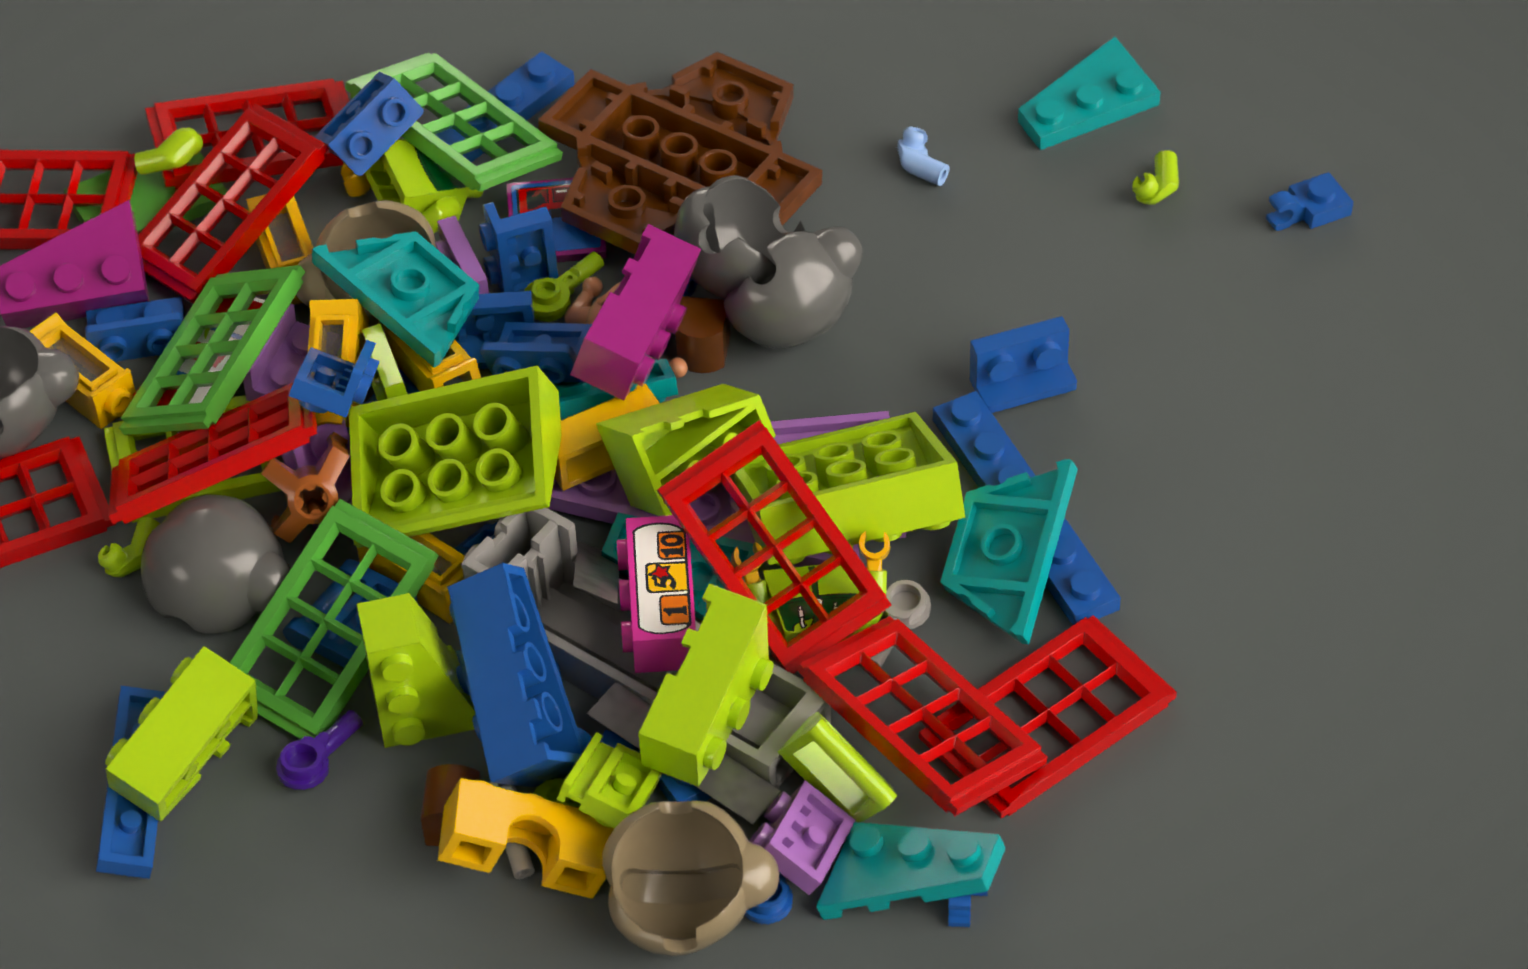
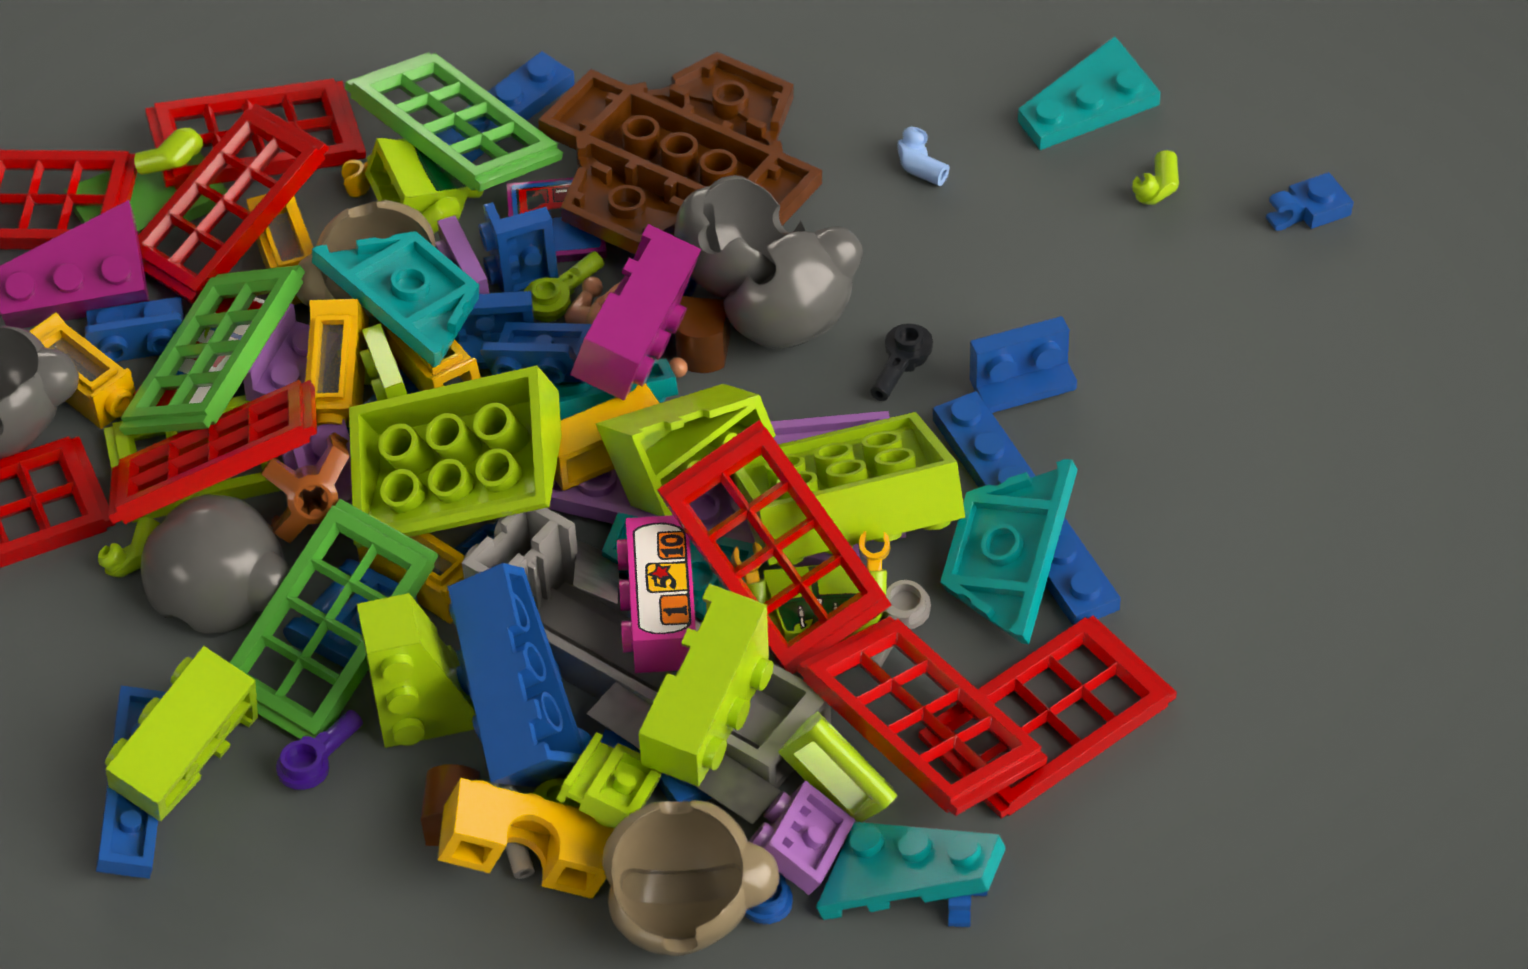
(333, 383): blue bracket -> none
(370, 123): blue bracket -> none
(907, 349): none -> black plate

